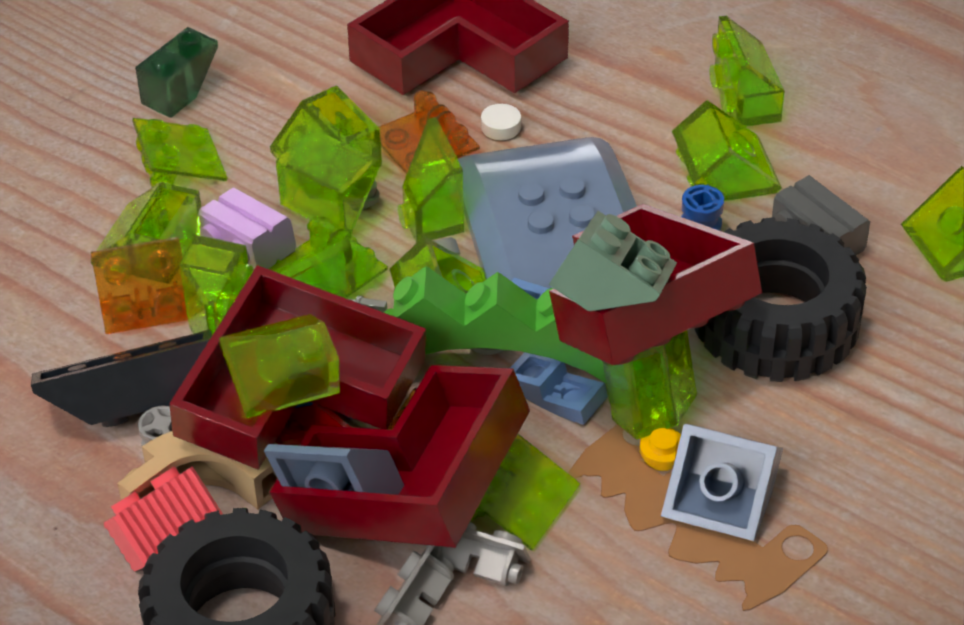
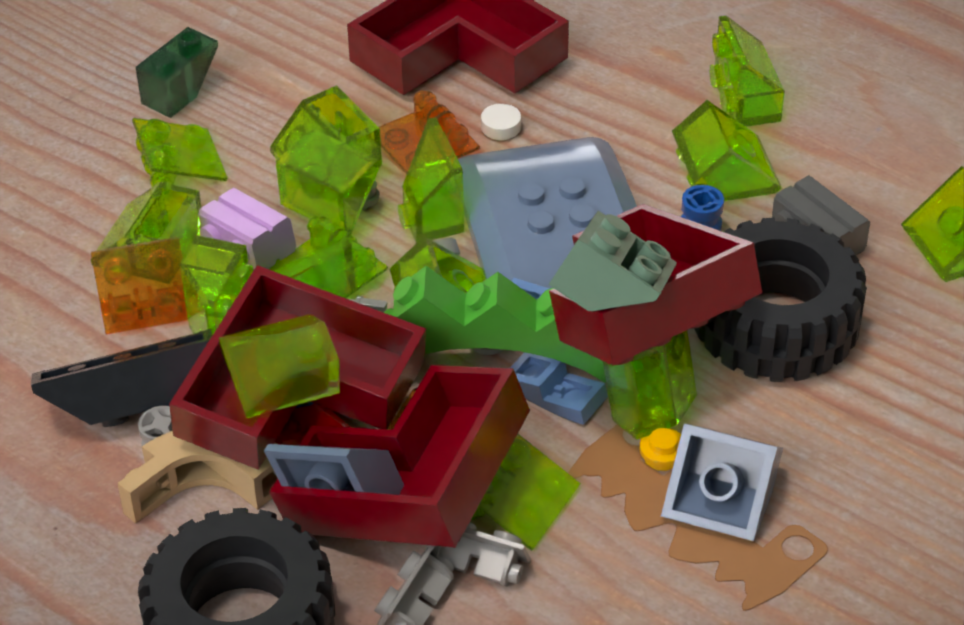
(147, 521): coral brick -> none

